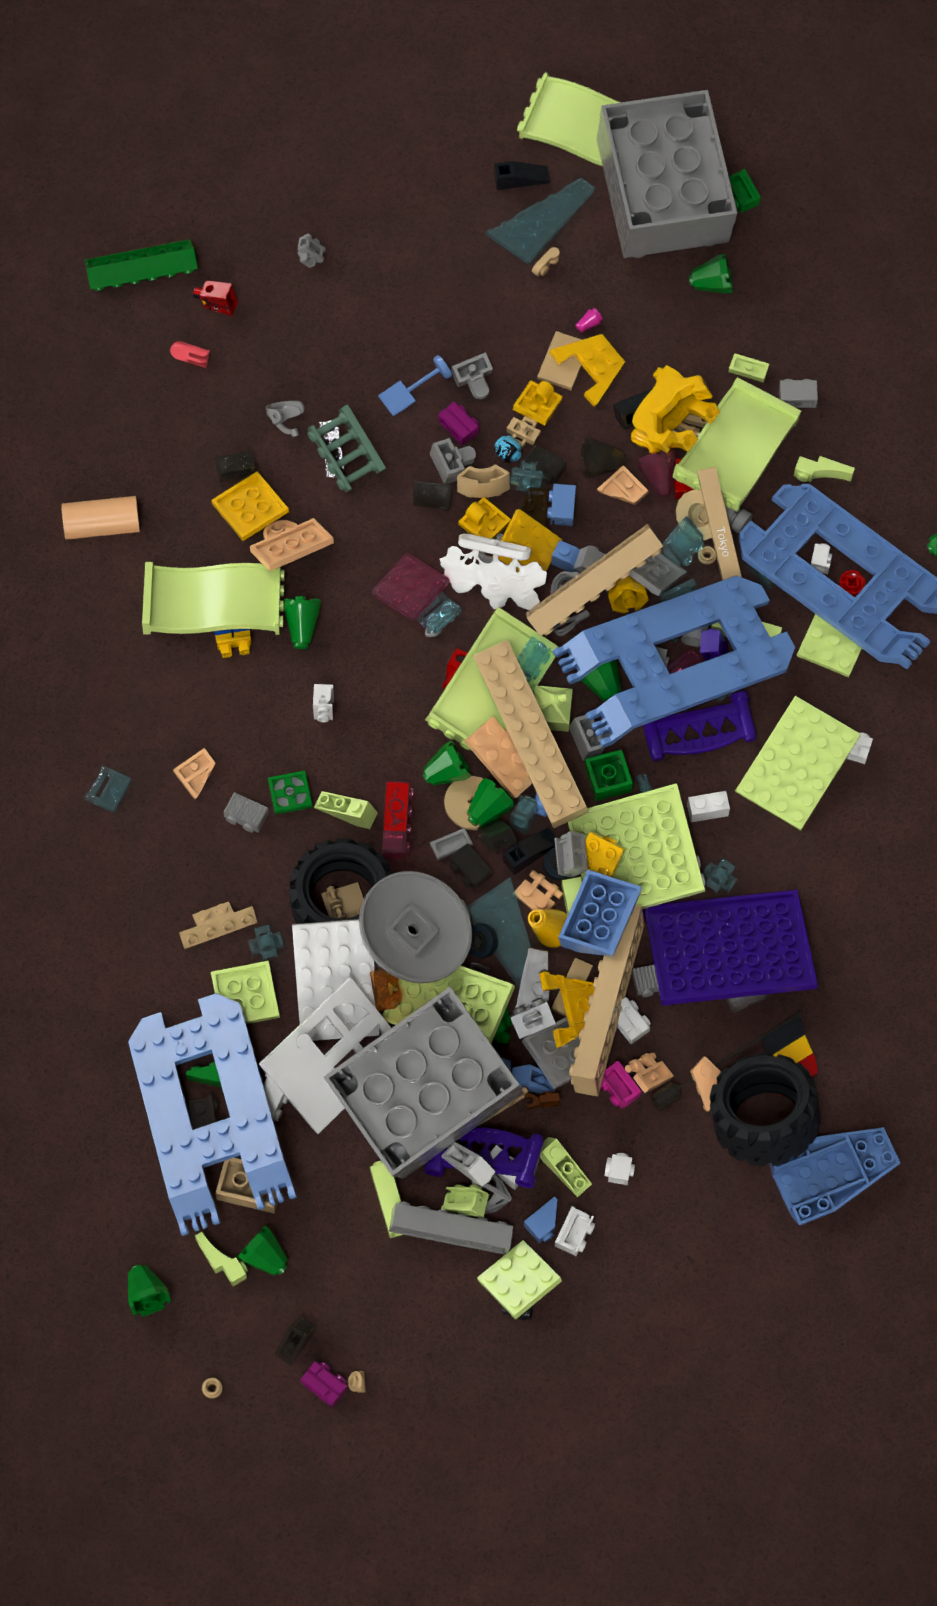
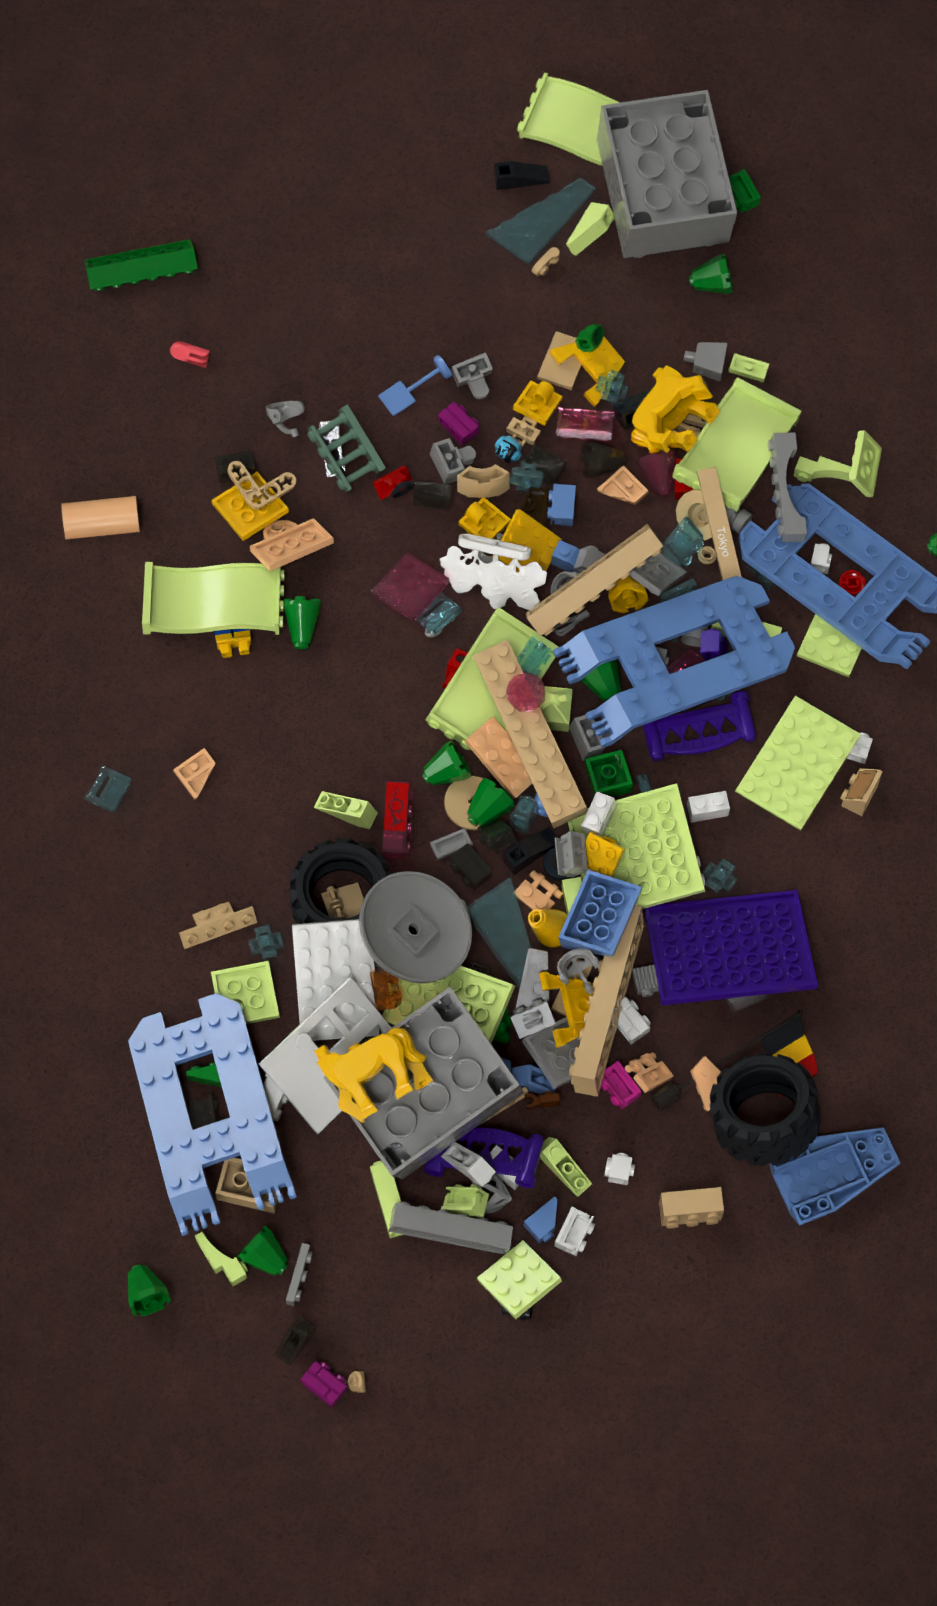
(212, 1381): tan plate -> none
(217, 297): red torso -> none
(246, 813): light grey brick -> none
(255, 491): none -> tan beam
(290, 792): green piece -> none
(299, 1275): none -> light grey plate
(308, 248): light grey piece -> none
(322, 702): white hinge -> none
(368, 1060): none -> yellow piece
(394, 482): none -> red piece
(485, 947): black wheel -> none
(526, 692): none -> clear pink tile
(577, 966): none -> light grey helmet
(584, 424): none -> clear pink plate
(590, 319): dark pink cone -> none
(590, 338): none -> green rock
(591, 226): none -> yellowish green slope
(599, 814): none -> white brick
(613, 385): none -> clear light blue piece
(691, 1207): none -> tan brick
(708, 359): none -> light grey torso
(791, 525): none -> light grey arch
(799, 392): light grey brick -> none
(861, 790): none -> slope
(865, 463): none -> yellowish green plate

